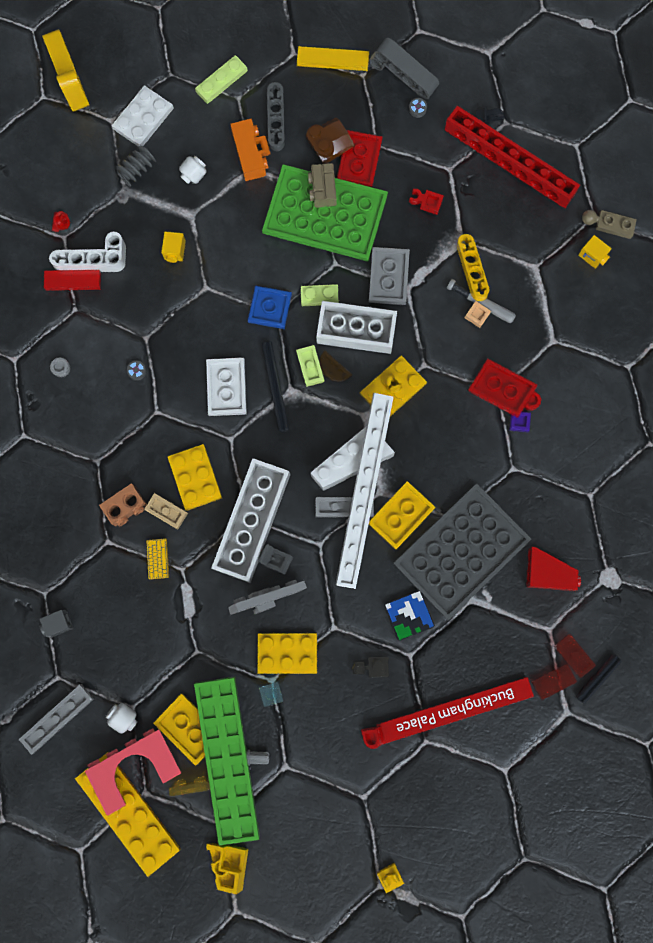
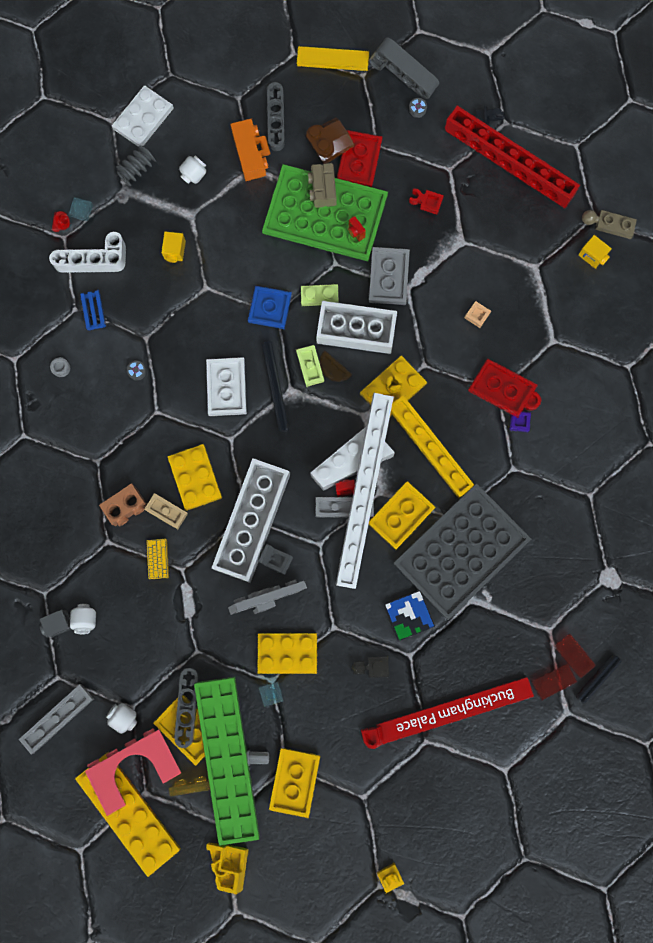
(67, 75): yellow beam -> none
(72, 280): red tile -> none
(80, 209): none -> clear light blue plate
(82, 619): none -> white head
(90, 296): none -> blue tile
(186, 707): none -> dark grey beam
(221, 79): yellowish green plate -> none
(294, 782): none -> yellow plate
(345, 488): none -> red plate
(356, 229): none -> red plate
(431, 447): none -> yellow plate
(472, 267): yellow beam -> none
(495, 309): light grey piece -> none
(550, 573): red slope -> none

